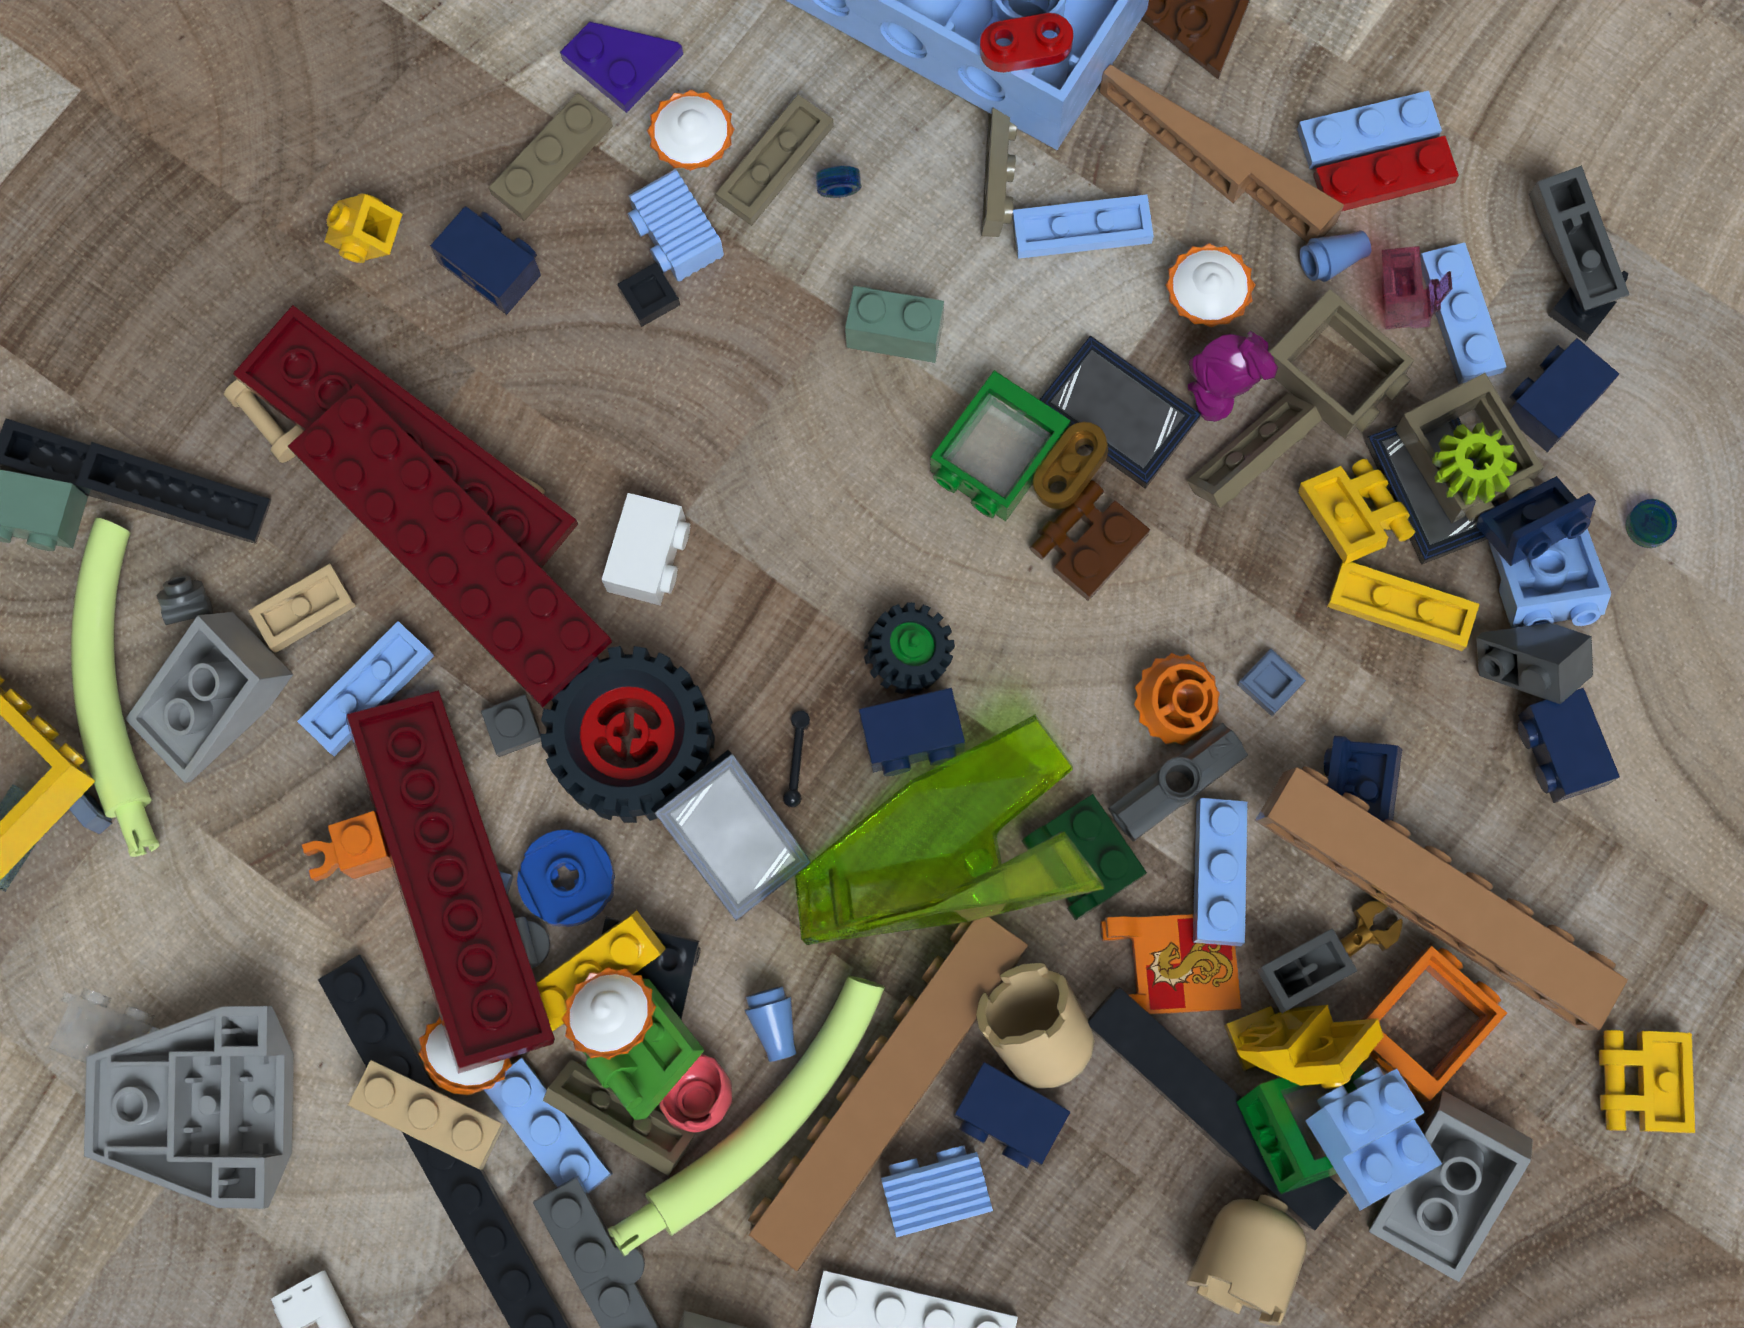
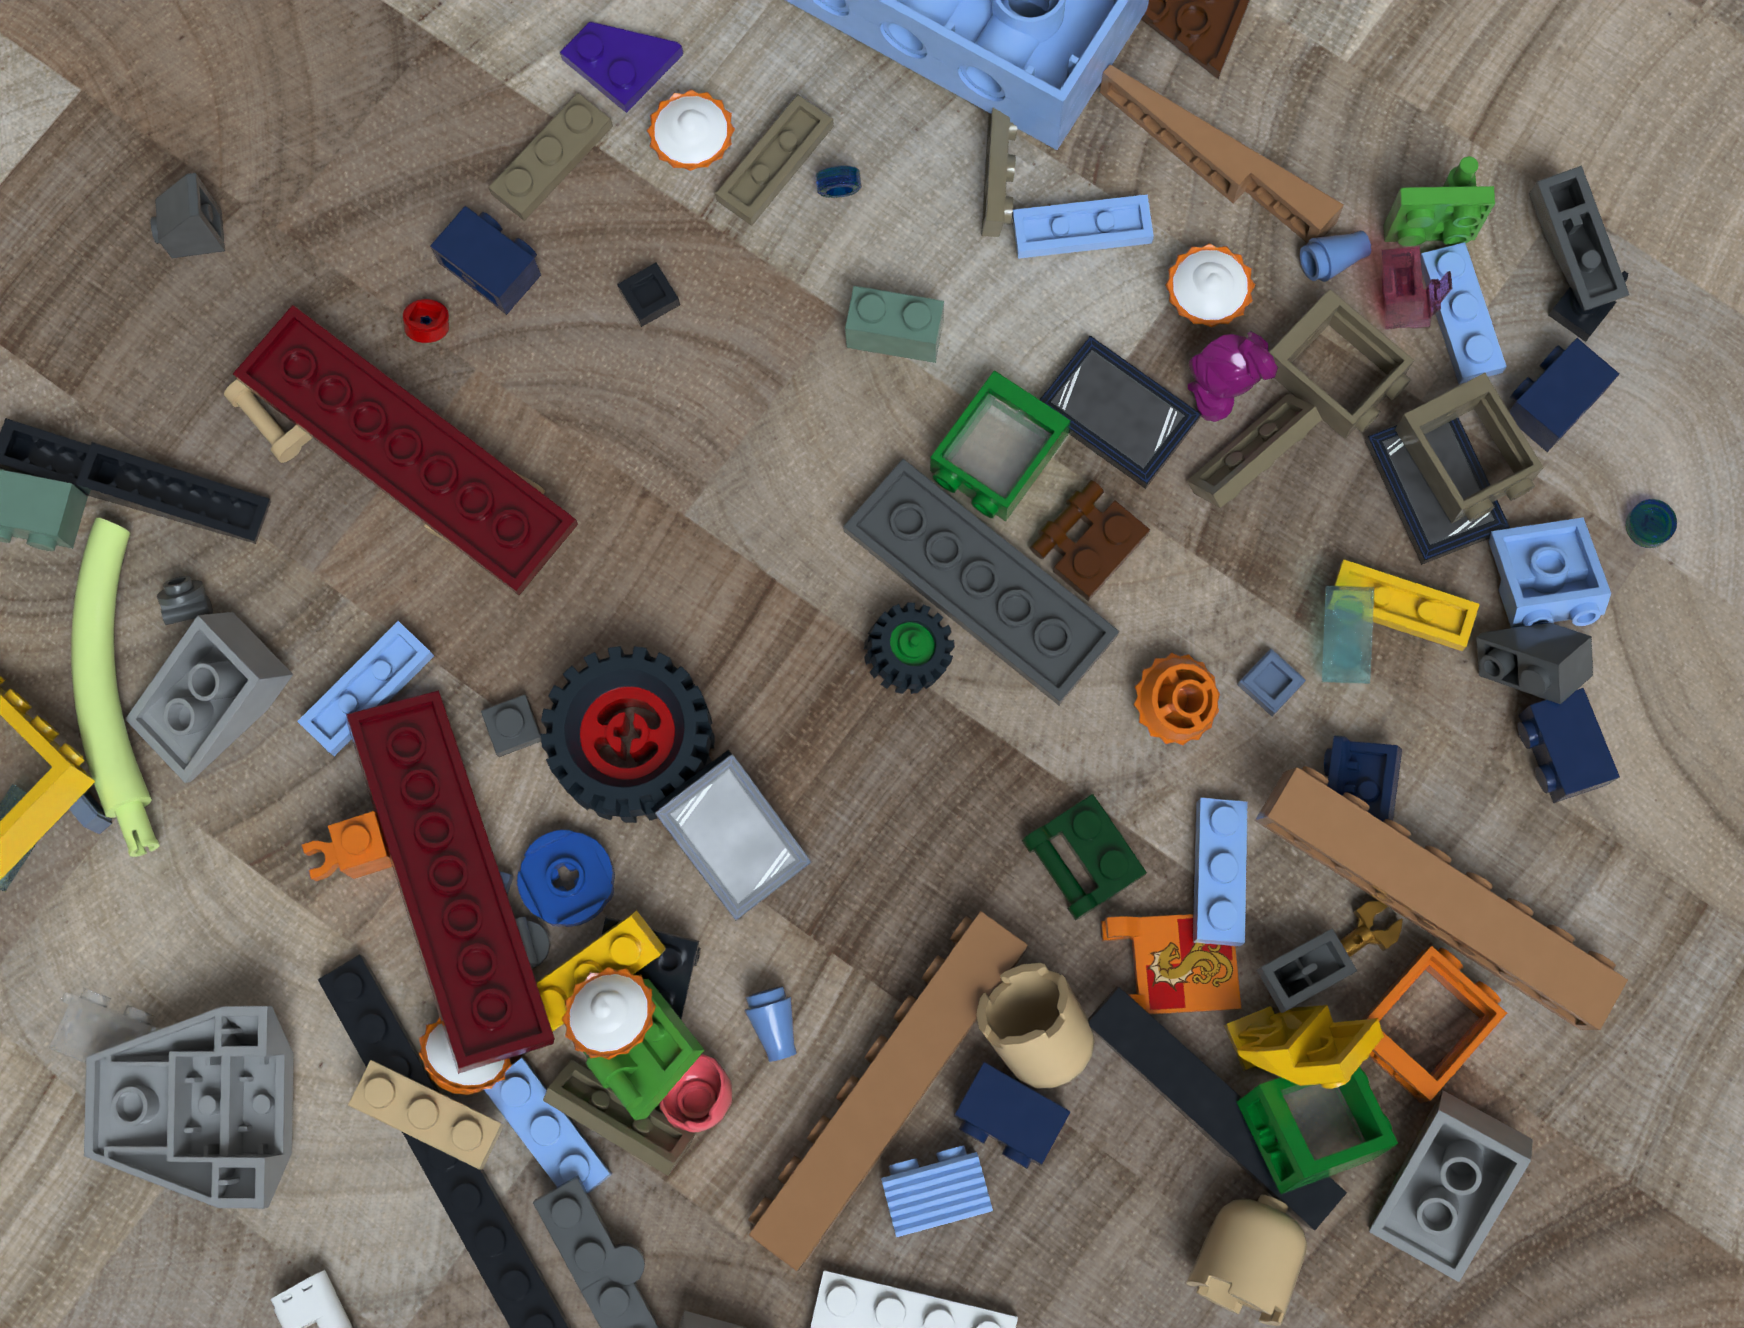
(188, 219): none -> dark grey slope
(302, 608): tan plate -> none
(362, 228): yellow brick -> none
(426, 321): none -> red tile
(450, 545): dark red plate -> none
(645, 549): white brick -> none
(675, 225): light blue brick -> none
(764, 1132): yellowish green animal -> none
(800, 721): black hinge -> none
(912, 732): dark blue brick -> none
(935, 849): clear neon green windscreen -> none
(981, 581): none -> dark grey plate
(1028, 44): red plate -> none
(1068, 466): pearl gold plate -> none
(1202, 766): dark grey piece -> none
(1346, 517): yellow plate -> none
(1348, 634): none -> clear light blue plate
(1368, 129): light blue plate -> none
(1373, 1136): light blue plate -> none
(1388, 173): red plate -> none
(1441, 213): none -> bright green plate
(1459, 469): lime gear -> none
(1536, 520): dark blue bracket -> none
(1664, 1081): yellow plate -> none

